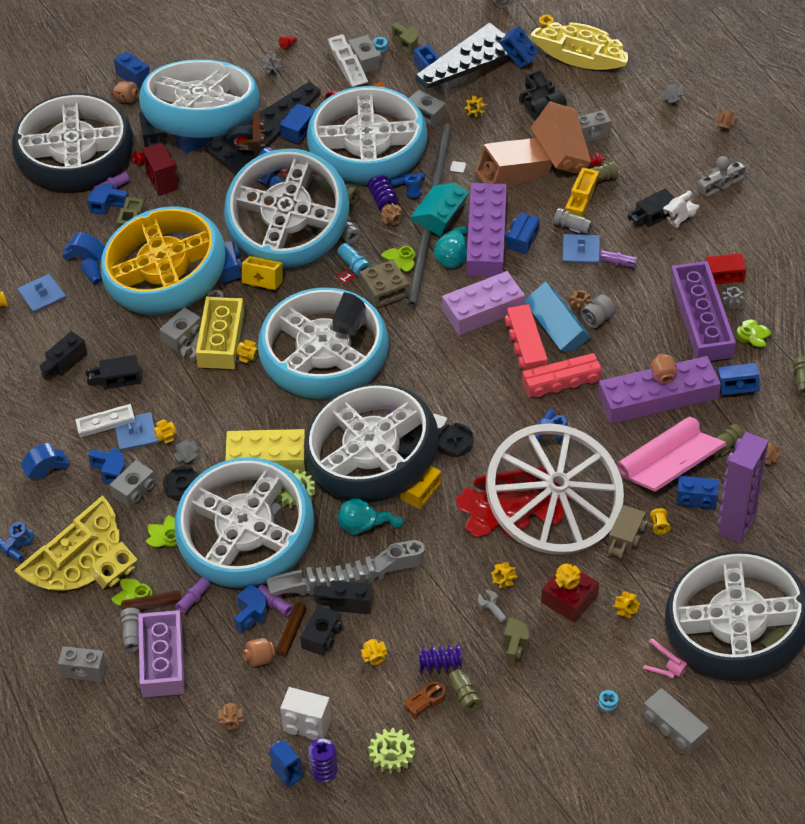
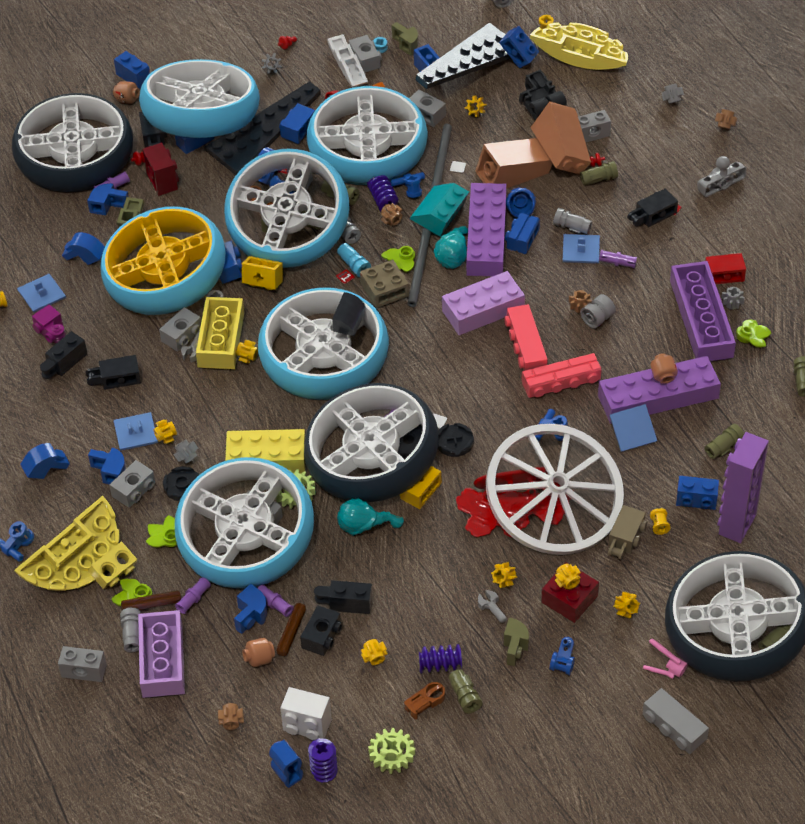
(49, 324): none -> magenta brick
(91, 270): blue cone -> none
(105, 420): white tile -> none
(248, 137): plate -> none
(395, 557): light grey piece -> none
(520, 201): none -> blue hair
(557, 318): dark azure brick -> none
(563, 657): none -> blue piece
(582, 192): yellow slope -> none
(608, 706): medium azure bush -> none
(633, 427): none -> medium blue piece
(669, 455): bright pink door -> none
(680, 210): white animal -> none
(739, 379): blue brick -> none
(772, 454): medium nougat gear -> none

